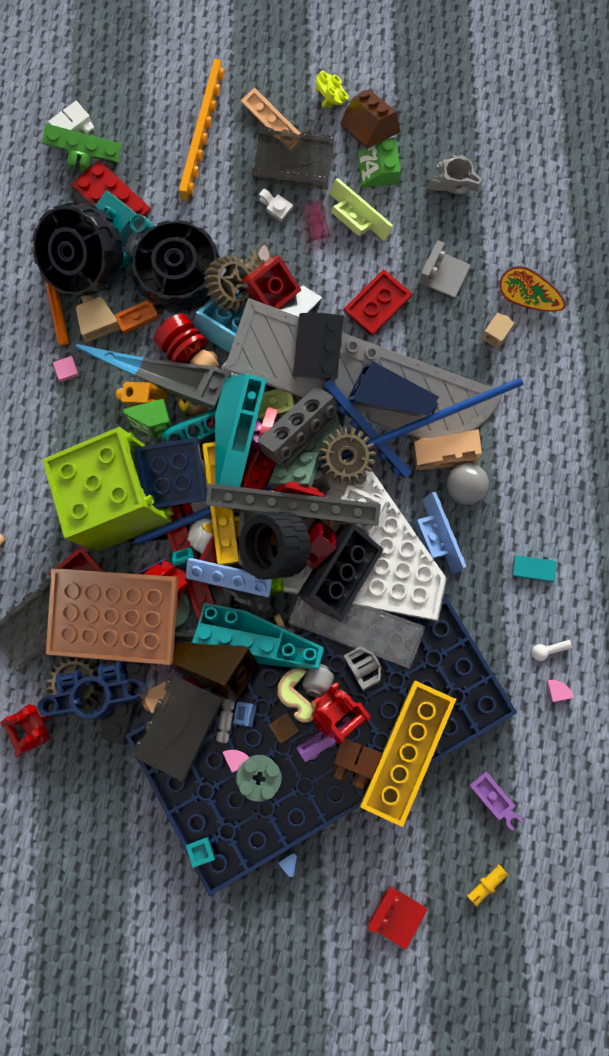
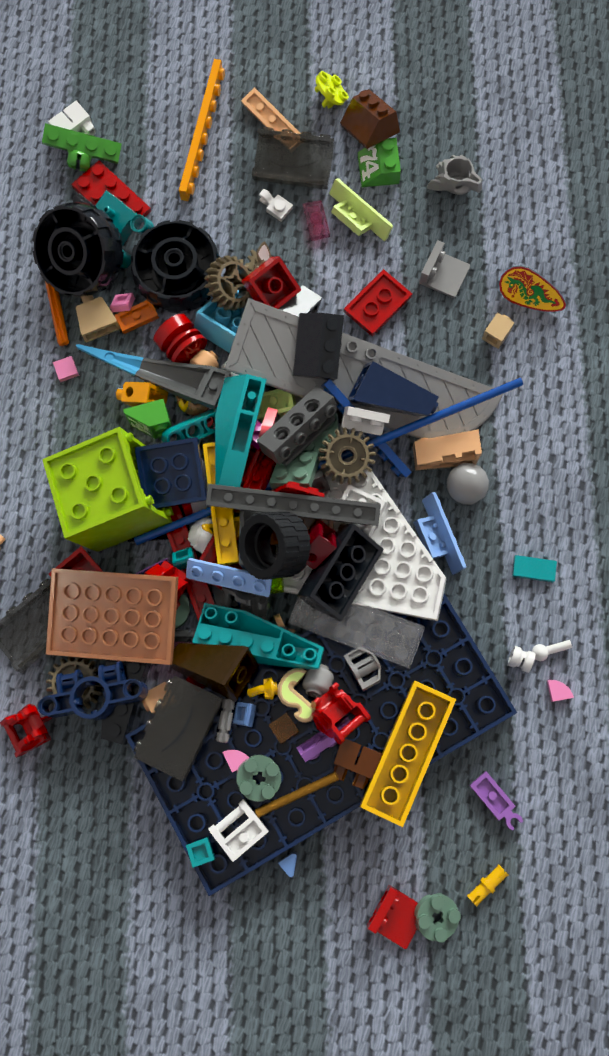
(122, 302): none -> bright pink tile
(242, 837): none -> white plate
(268, 688): none -> yellow plate
(297, 794): none -> pearl gold bar
(364, 420): none -> white bracket
(449, 916): none -> sand green plate
(521, 659): none -> white wheel

